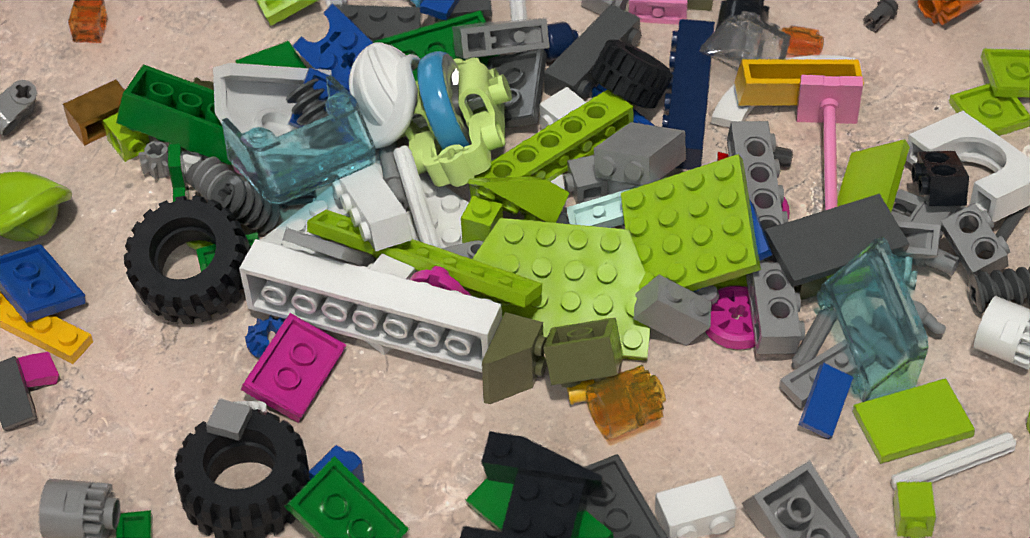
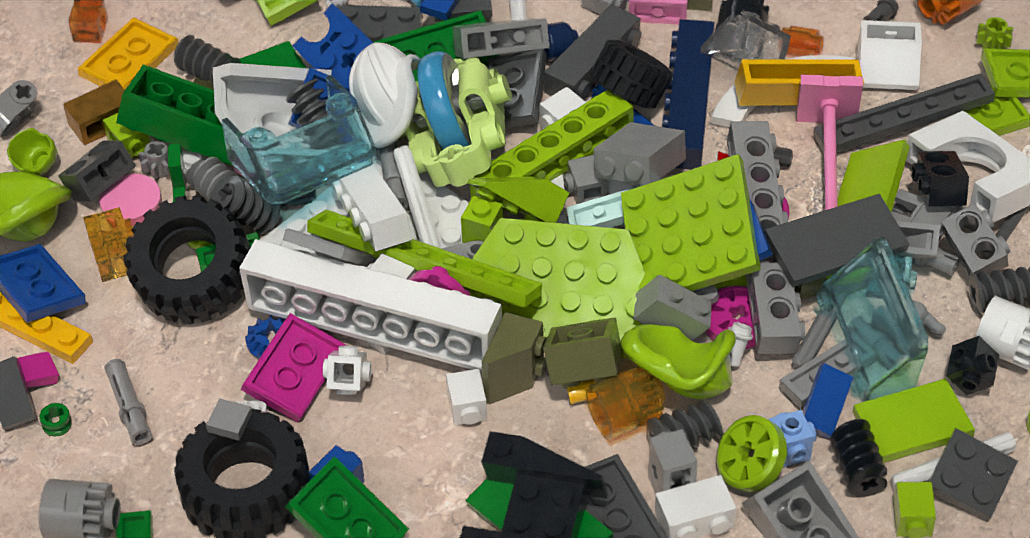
(32, 151): none -> lime hair
(60, 427): none -> green bush
(97, 170): none -> dark grey brick
(107, 237): none -> clear yellow brick
(126, 53): none -> yellow tile
(131, 410): none -> light grey pin
(133, 195): none -> bright pink tile
(199, 58): none -> dark grey piece
(339, 378): none -> white brick
(466, 397): none -> white brick
(671, 461): none -> light grey brick
(683, 365): none -> lime piece
(694, 421): none -> dark grey piece
(742, 334): none -> white pin
(770, 453): none -> lime wheel
(798, 436): none -> light blue brick
(859, 458): none -> black piece
(890, 54): none -> white slope
(909, 112): none -> dark grey plate
(972, 365): none -> black brick
(972, 475): none -> dark grey plate
(994, 34): none -> lime gear

